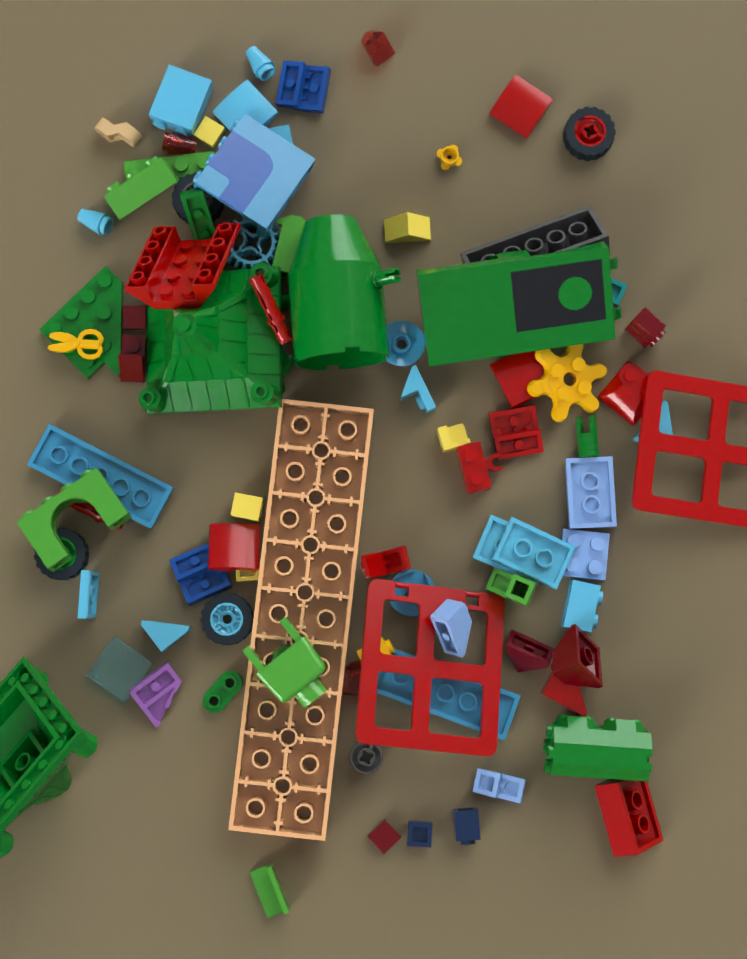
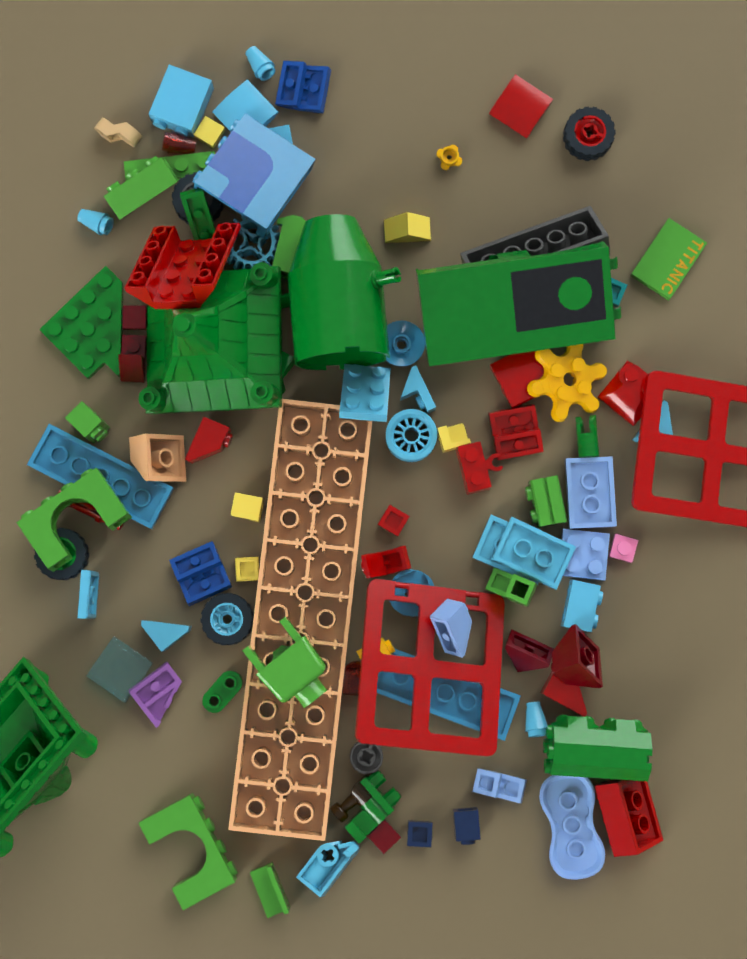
(71, 343): yellow piece -> none
(88, 422): none -> bright green brick
(159, 457): none -> light nougat slope
(188, 816): none -> bright green arch
(209, 440): none -> red slope
(233, 547): red slope -> none
(269, 305): red pin -> none
(321, 873): none -> medium azure piece
(365, 393): none -> medium azure plate
(373, 804): none -> green hips
(377, 46): clear red plate -> none
(393, 520): none -> red plate
(424, 420): none -> medium azure wheel
(535, 720): none -> medium azure cone
(546, 501): none -> bright green brick
(575, 845): none -> light blue plate
(623, 548): none -> bright pink plate
(646, 328): dark red brick -> none
(668, 259): none -> bright green tile

